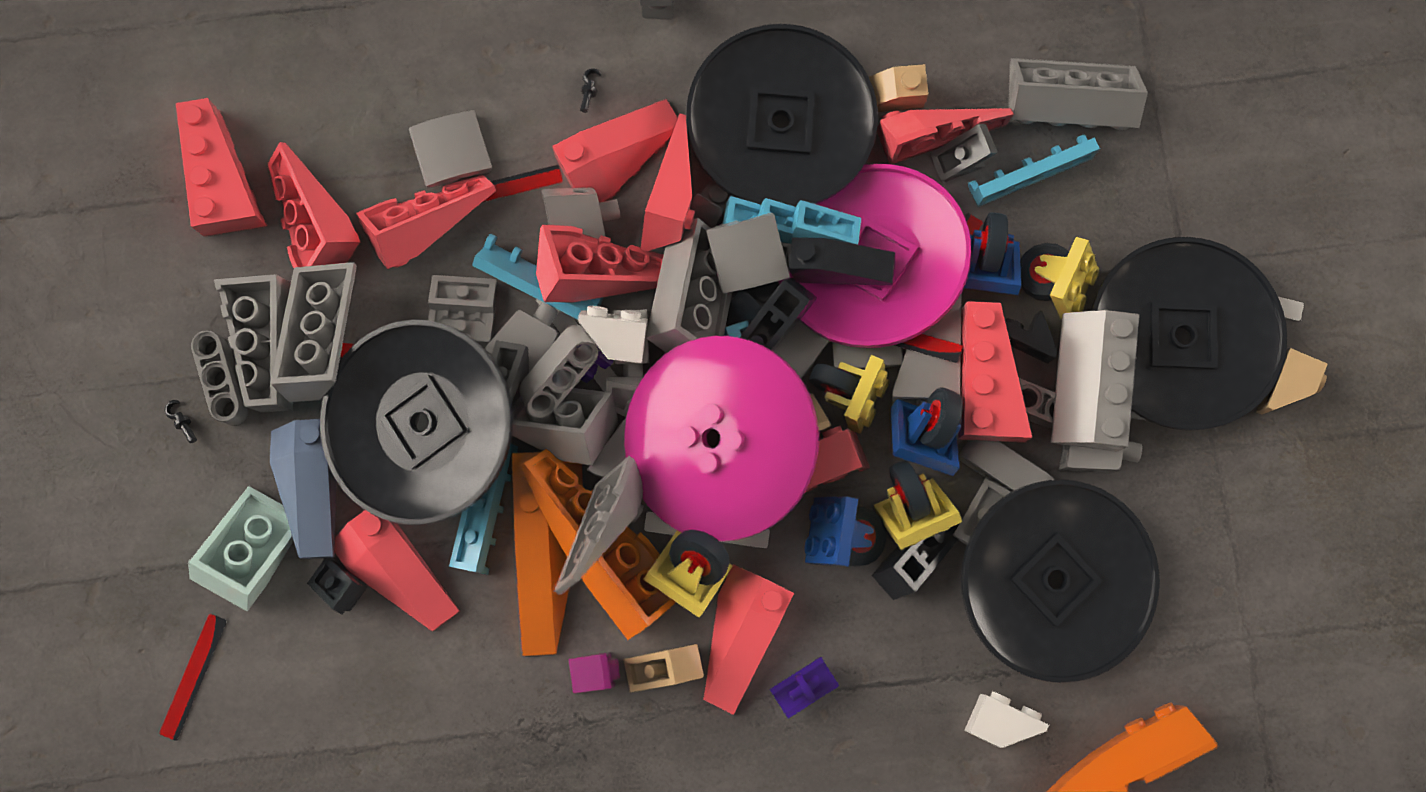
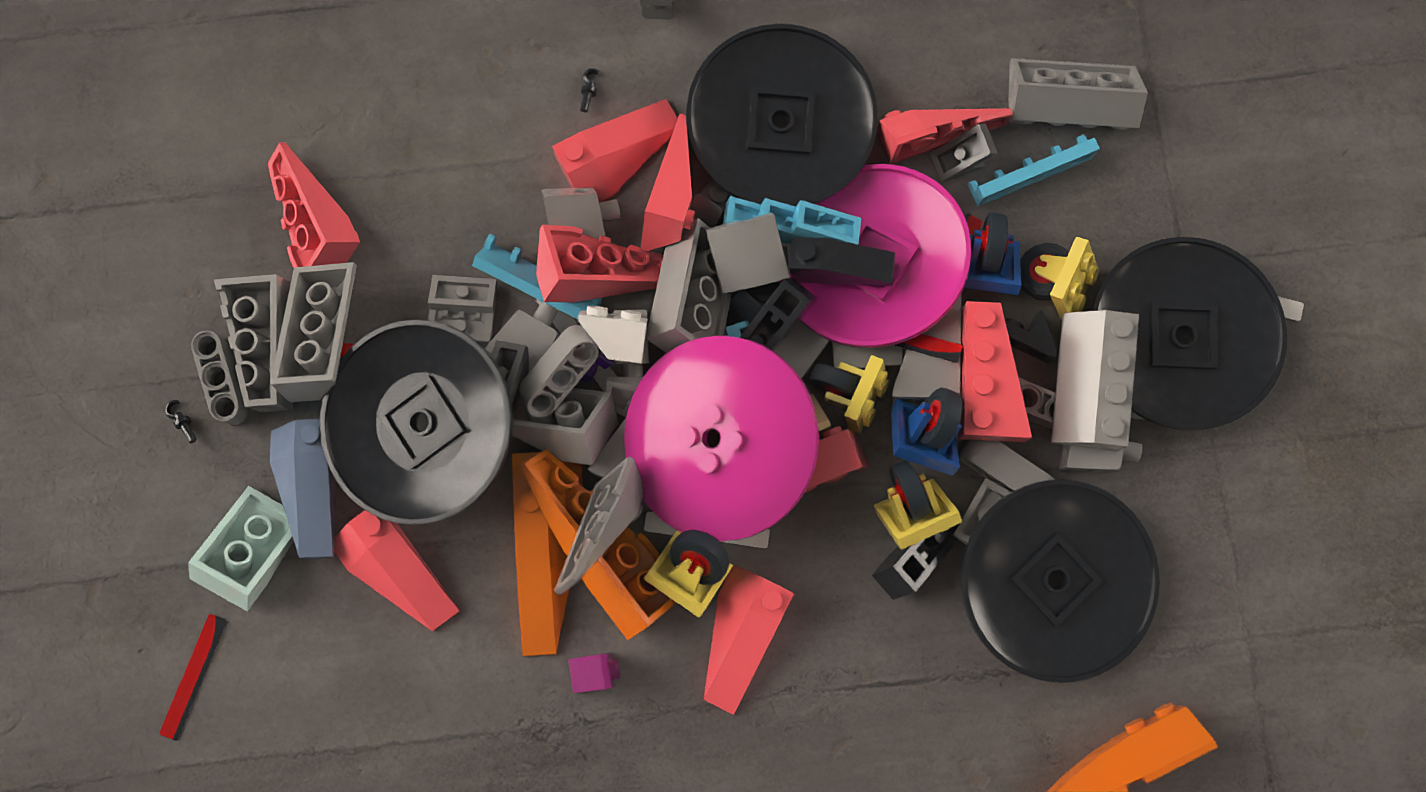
(214, 176): coral wedge -> none
(337, 586): black slope -> none
(410, 227): coral wedge -> none
(450, 148): light grey slope -> none
(477, 526): medium azure hinge -> none
(525, 182): red sticker -> none
(663, 668): tan slope -> none
(804, 687): dark purple hips -> none
(843, 533): blue plate -> none
(900, 88): tan slope -> none
(1002, 724): white slope -> none
(1298, 379): tan slope -> none

